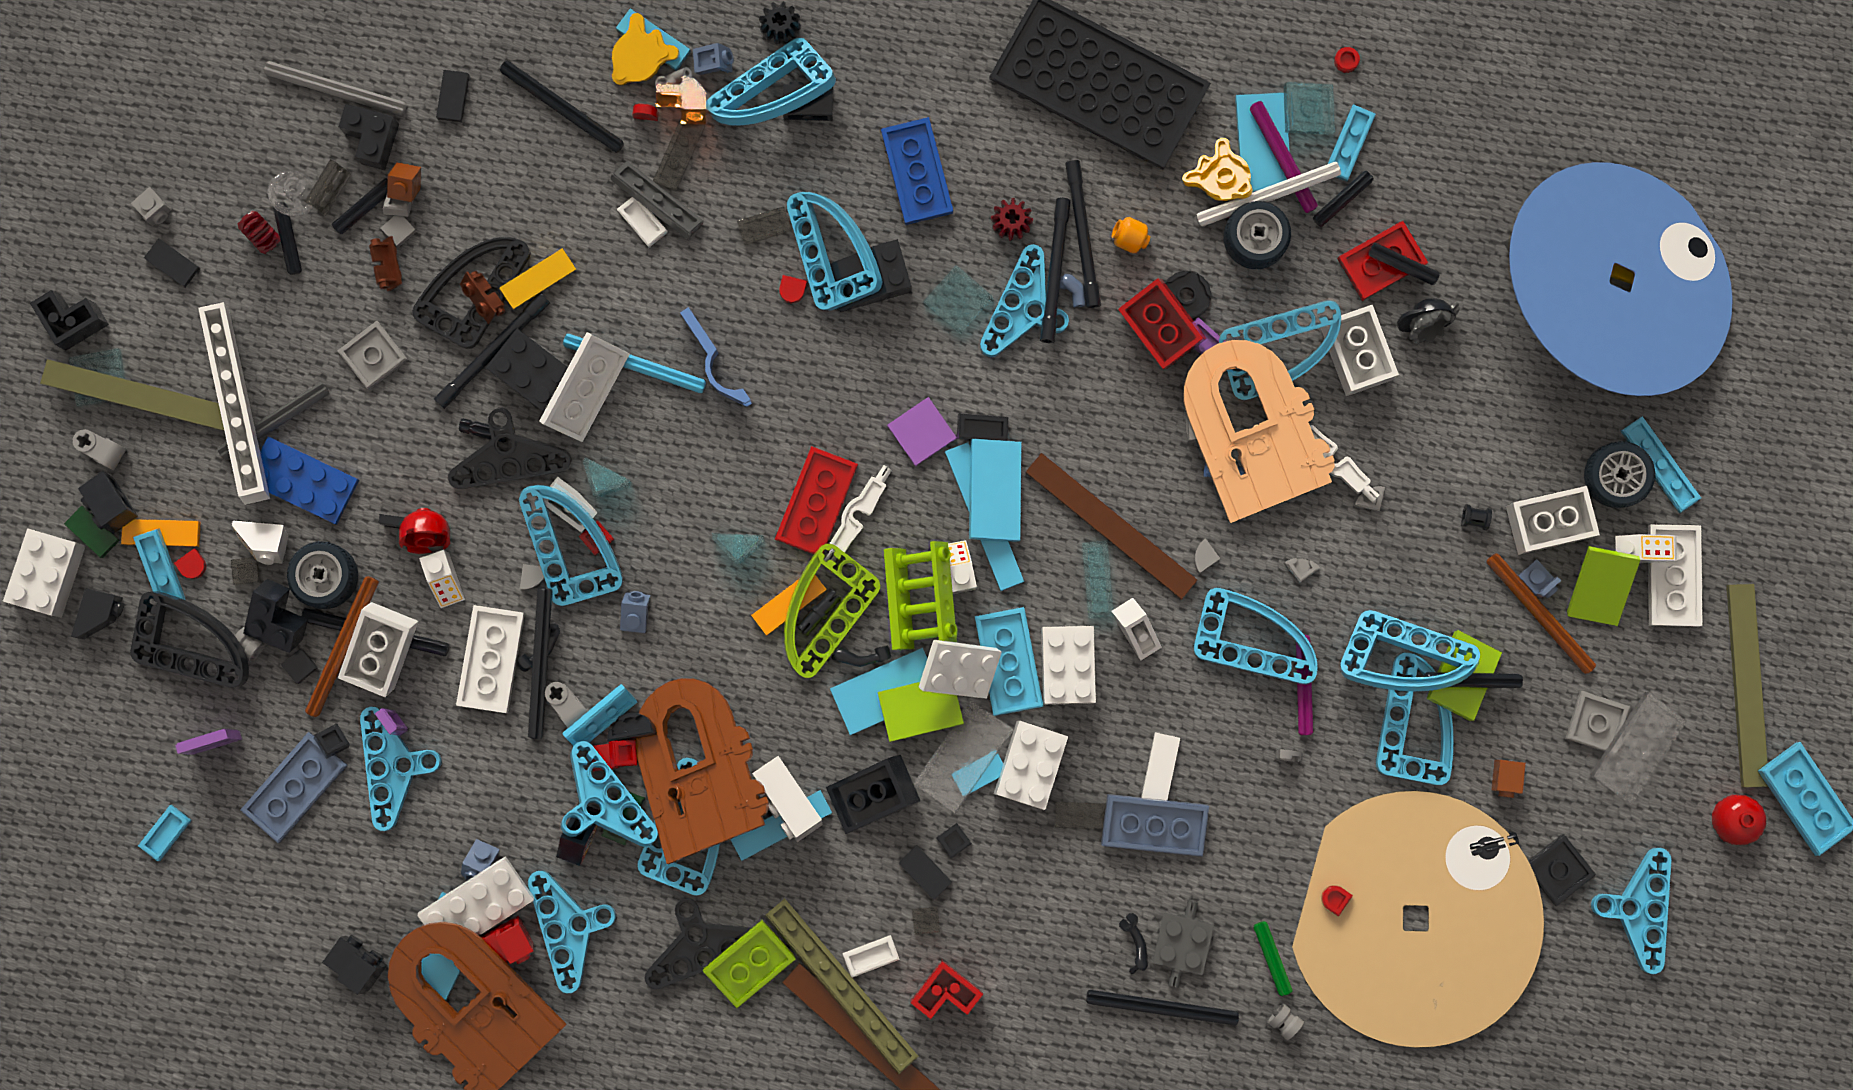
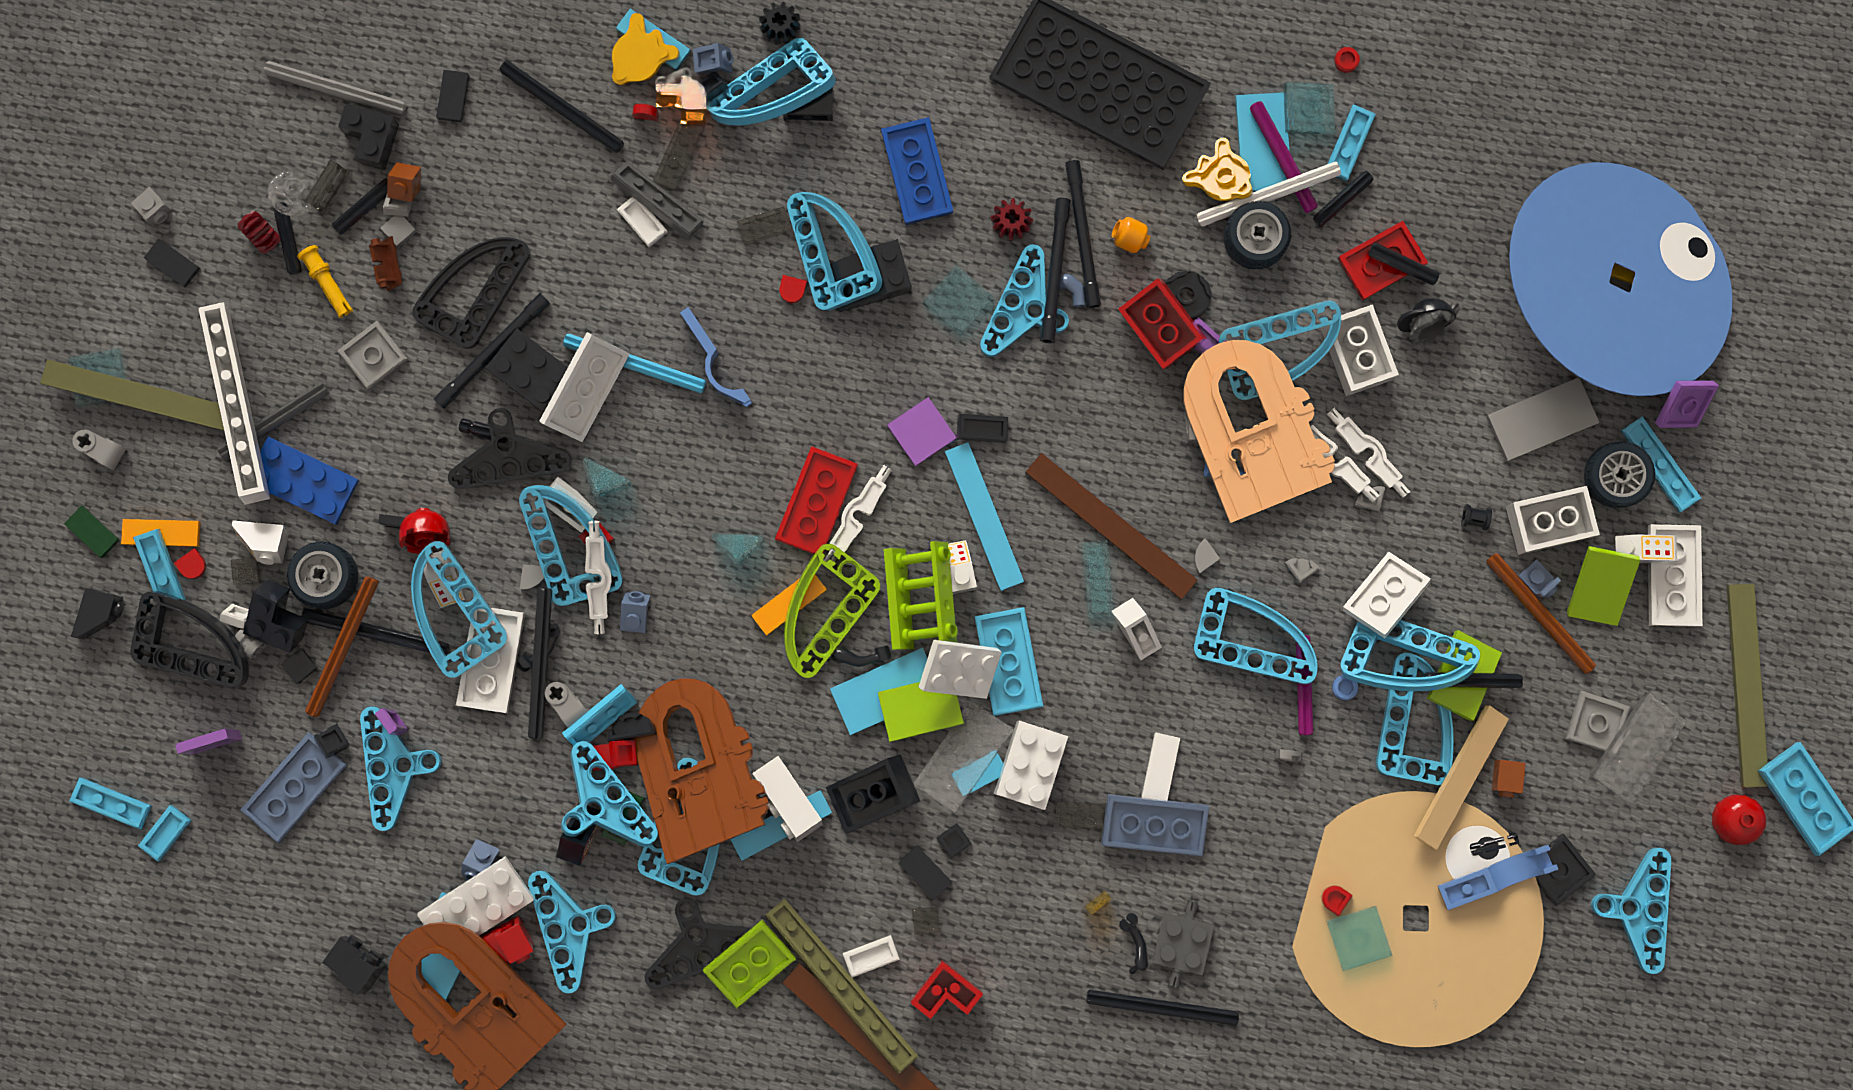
(44, 573): white brick -> none
(65, 324): black brick -> none
(107, 502): black brick -> none
(110, 803): none -> medium azure tile
(234, 616): none -> white tile
(320, 271): none -> yellow pin
(378, 649): white brick -> none
(468, 608): none -> medium azure beam
(475, 287): copper hinge -> none
(537, 278): yellow tile -> none
(598, 590): none -> white piece
(713, 86): none -> black tile
(818, 612): black pin -> none
(995, 490): medium azure tile -> none
(1068, 665): white brick -> none
(1097, 902): none -> clear yellow tile
(1273, 958): green axle -> none
(1286, 1022): light grey wheel -> none
(1344, 688): none -> medium blue tile
(1359, 938): none -> clear light blue tile
(1378, 463): none -> white piece
(1386, 595): none -> white plate
(1461, 777): none -> tan tile
(1496, 877): none -> medium blue piece
(1542, 419): none -> light grey tile
(1686, 404): none -> medium lavender tile

